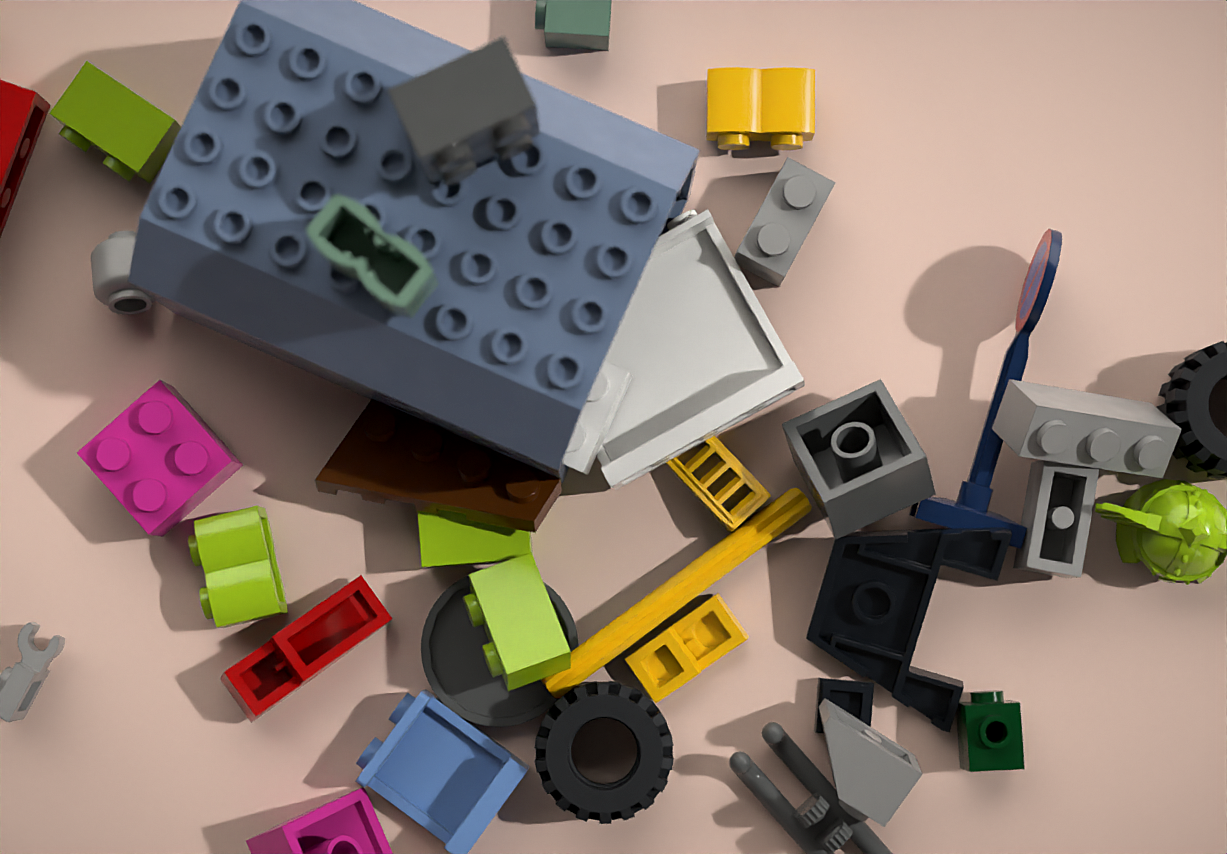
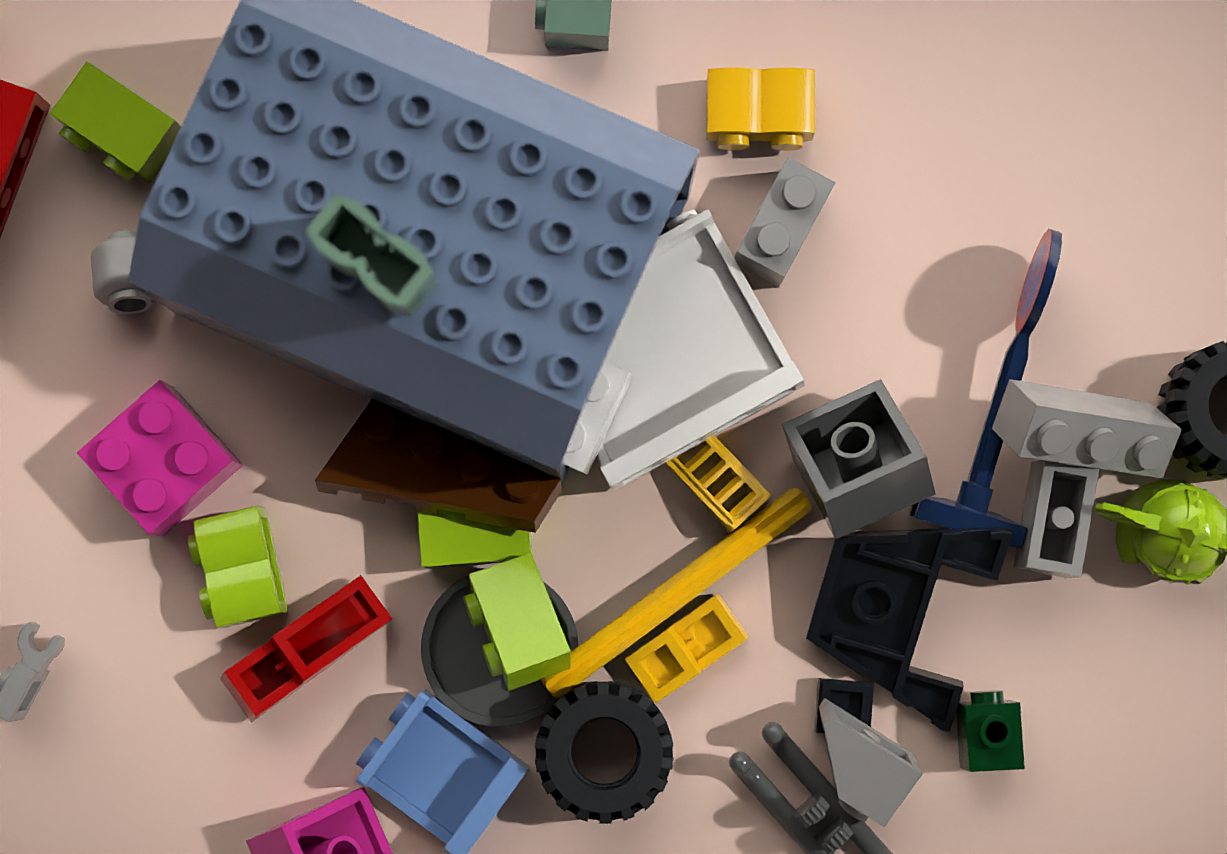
(467, 112): dark grey brick -> none

